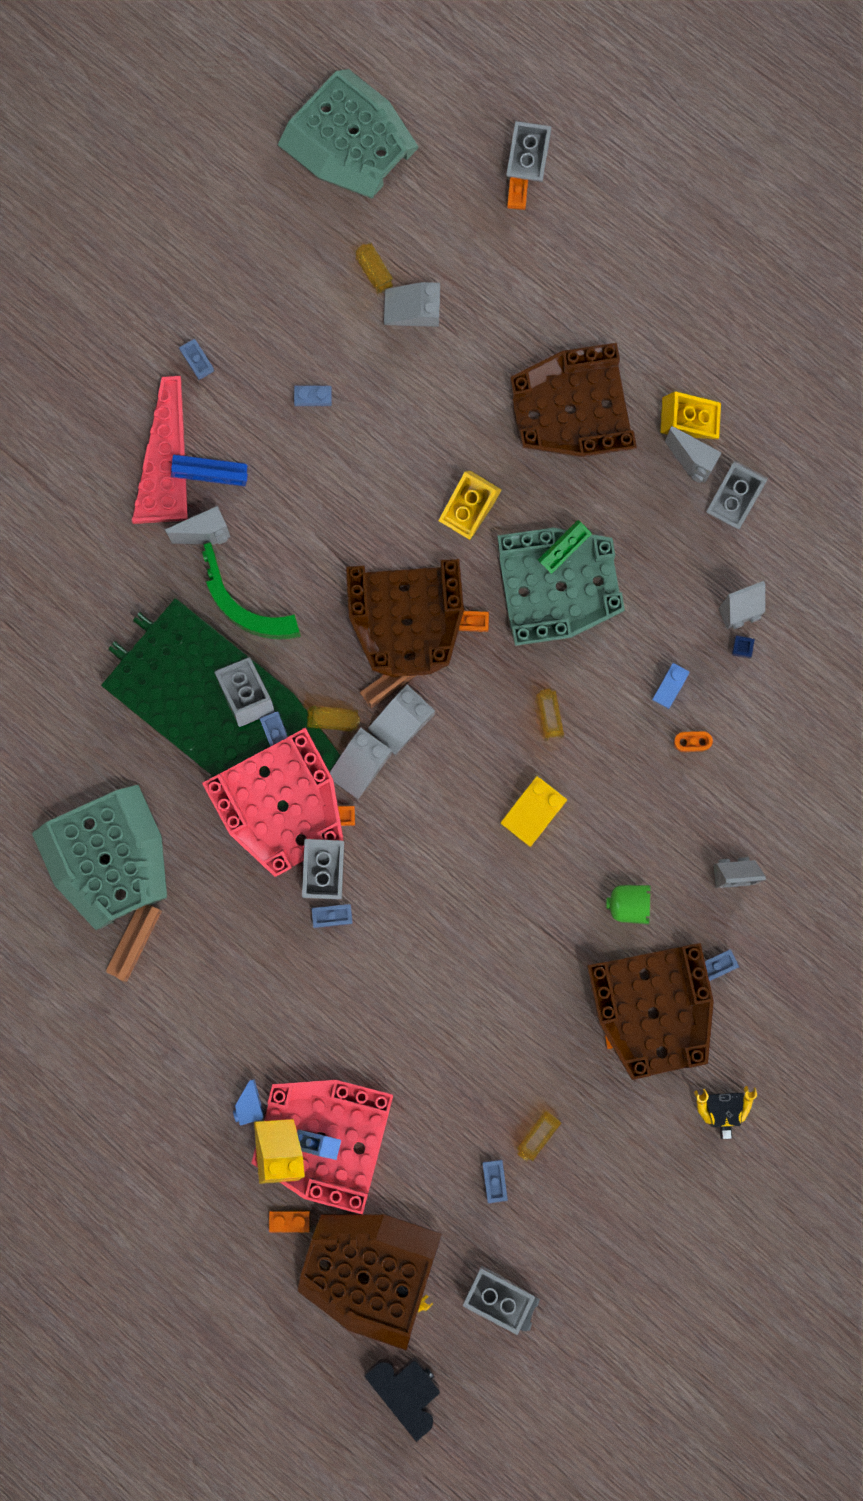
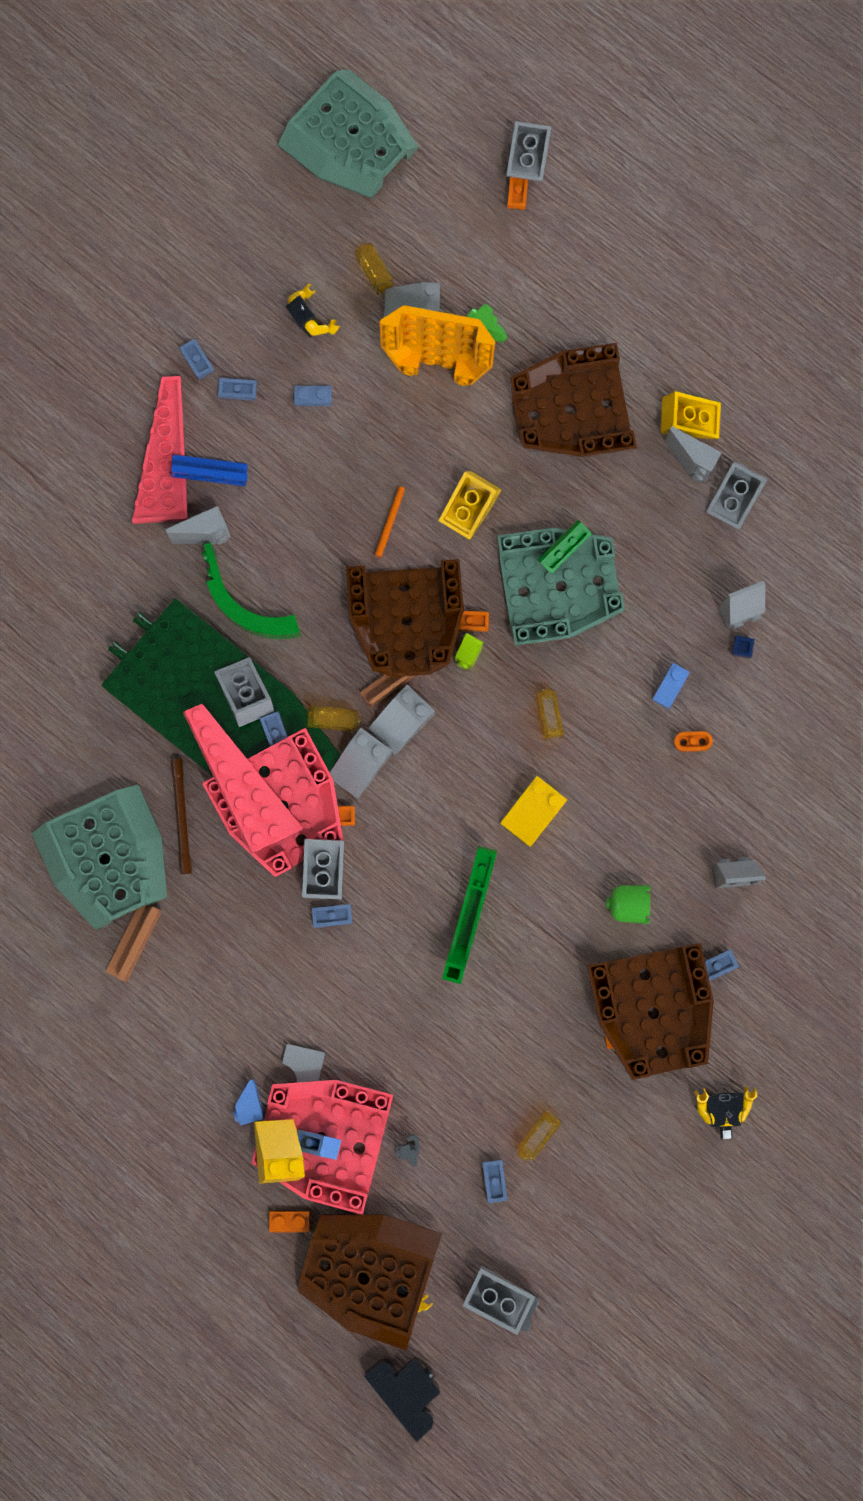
(184, 858): none -> reddish brown piece
(237, 389): none -> sand blue plate
(251, 801): none -> coral wing
(304, 1062): none -> light grey tile
(305, 316): none -> torso
(389, 522): none -> orange bar
(408, 1151): none -> dark grey piece
(437, 338): none -> light orange wedge
(468, 652): none -> lime slope
(469, 915): none -> green arch
(490, 322): none -> bright green rock

